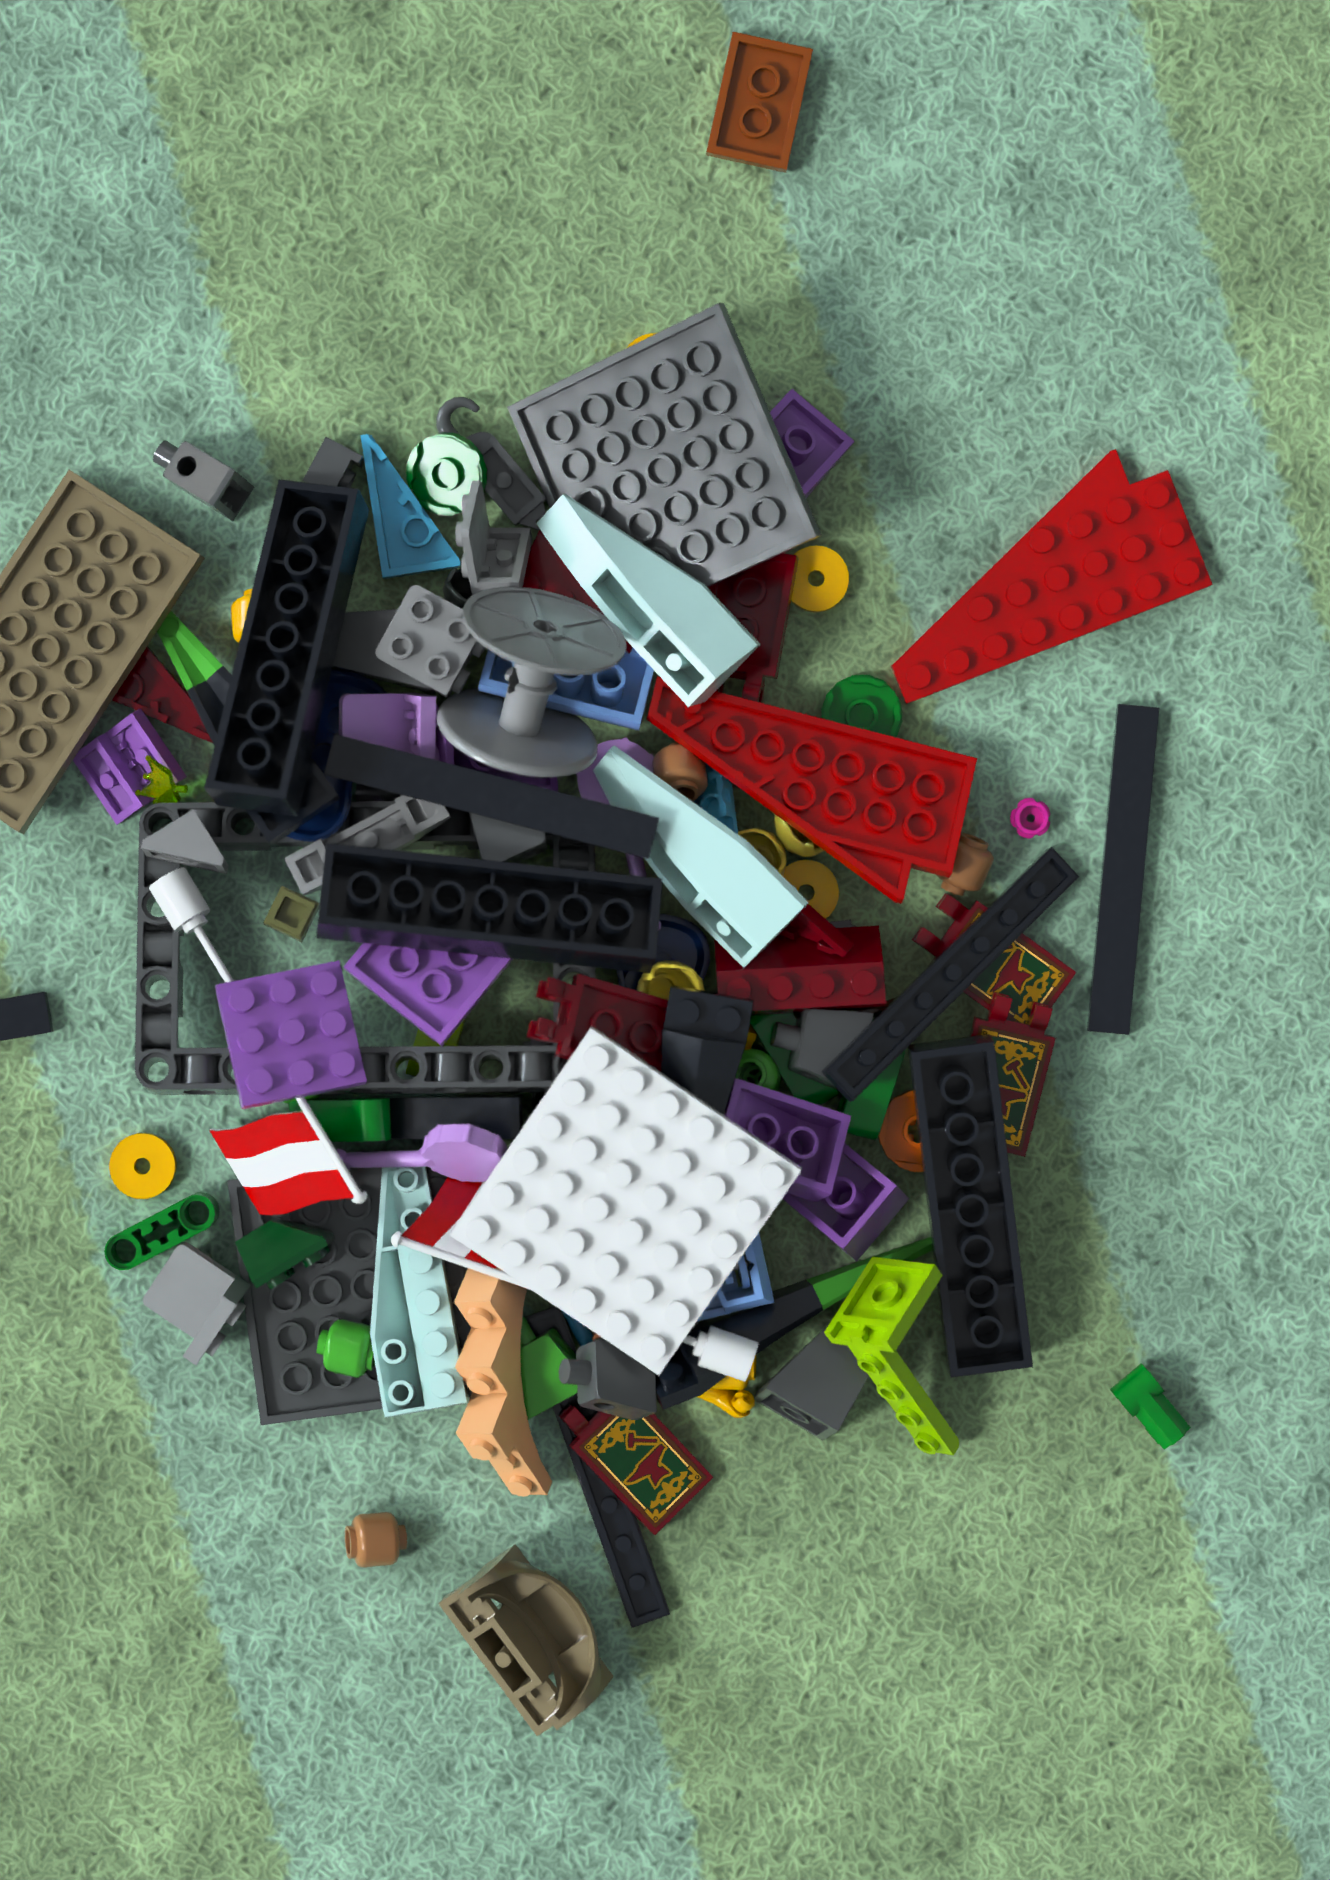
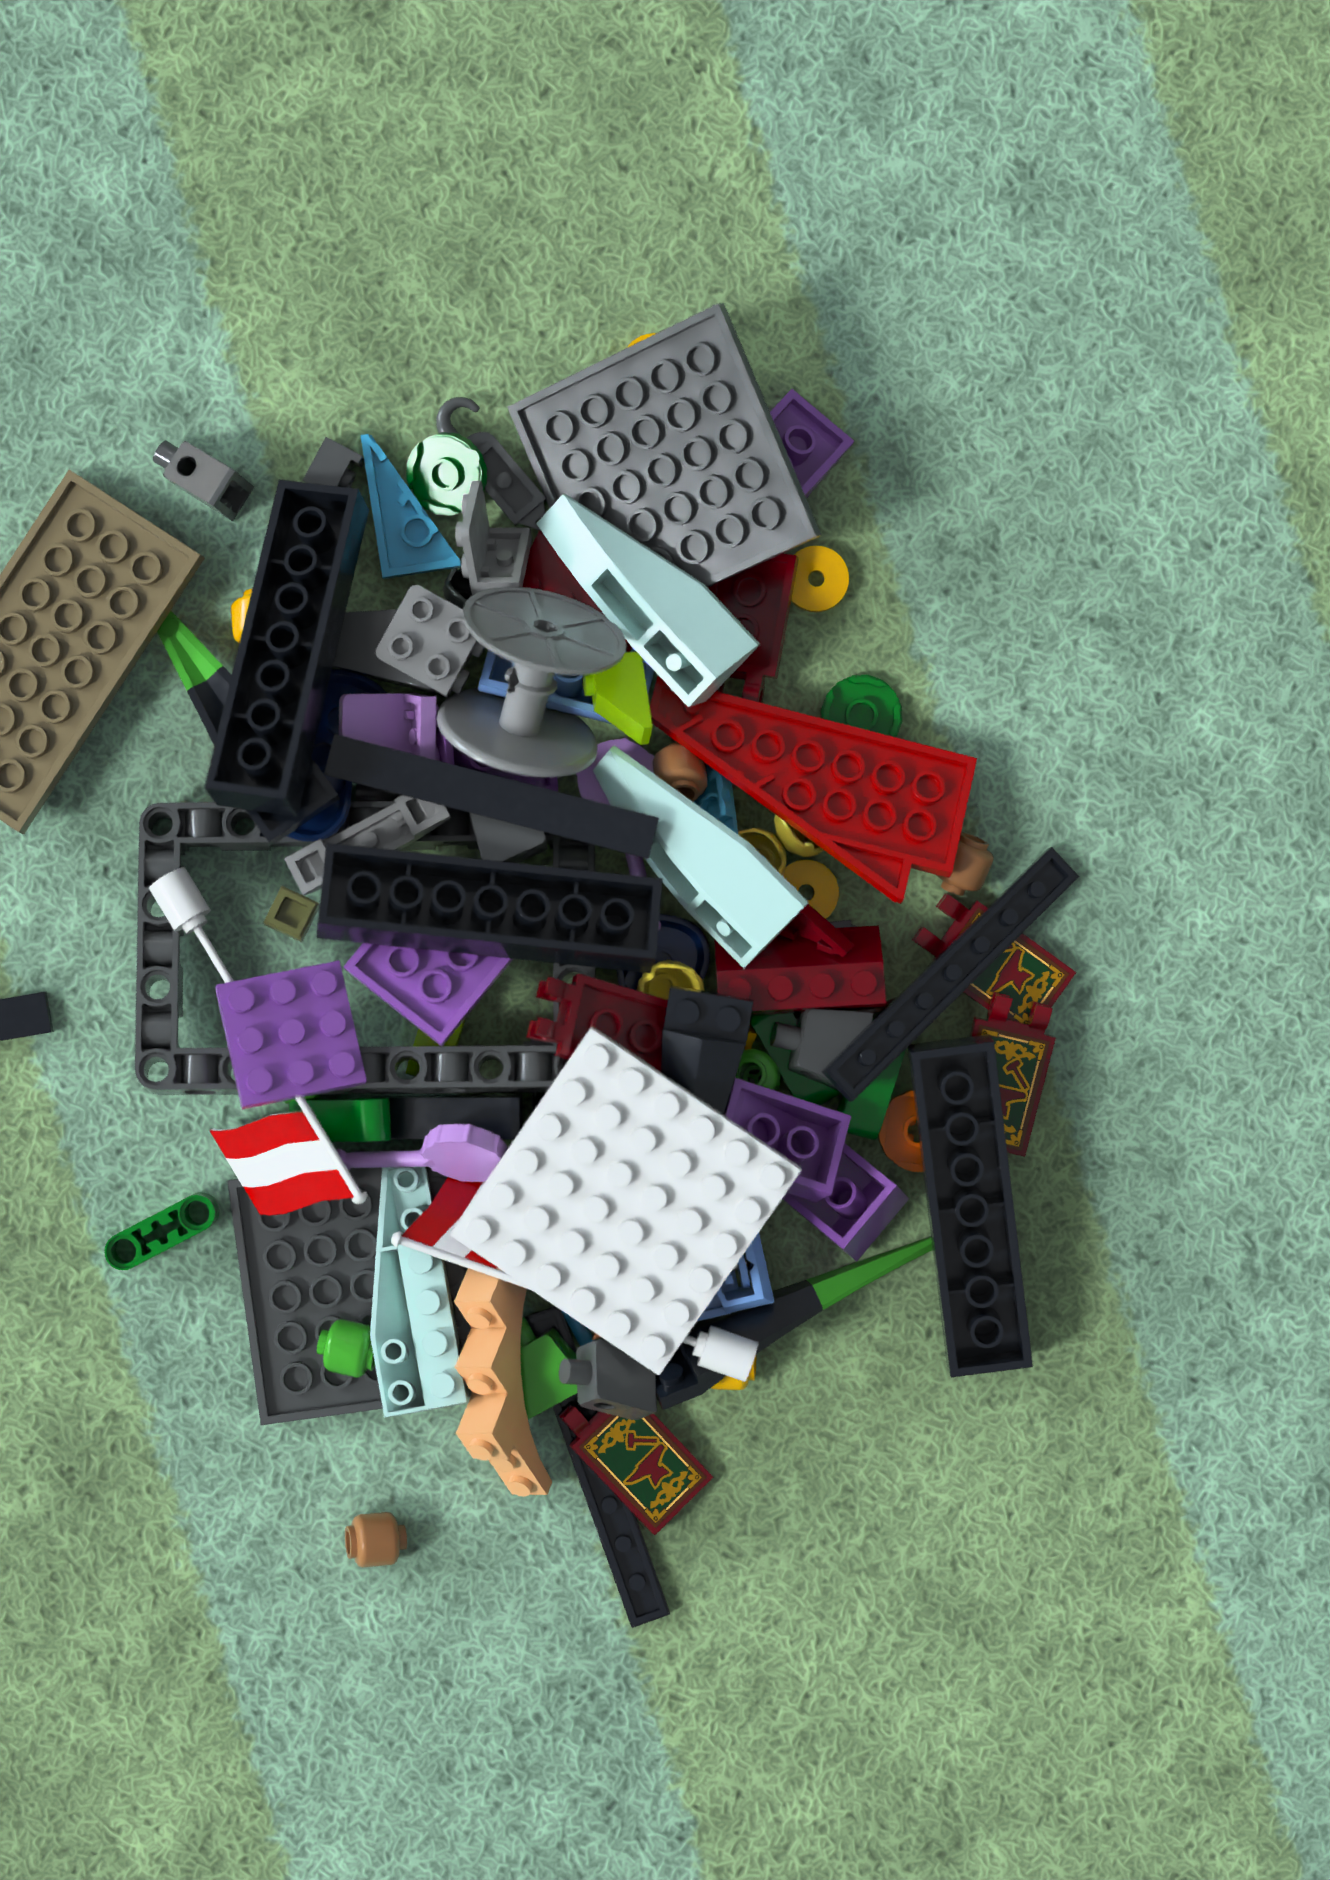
(117, 762): medium lavender slope -> none
(124, 1170): yellow piece -> none
(160, 696): dark red wing -> none
(161, 785): clear neon green piece -> none
(185, 843): light grey slope -> none
(197, 1298): light grey bracket -> none
(278, 1246): dark green slope -> none
(529, 1636): dark tan piece -> none
(622, 697): none -> lime slope
(731, 1401): yellow arm -> none
(759, 102): dark orange plate -> none
(815, 1387): dark grey slope -> none
(873, 1326): lime bracket -> none
(1019, 818): dark pink plate -> none
(1080, 568): red wing -> none
(1123, 869): black tile -> none
(1145, 1399): green piece -> none

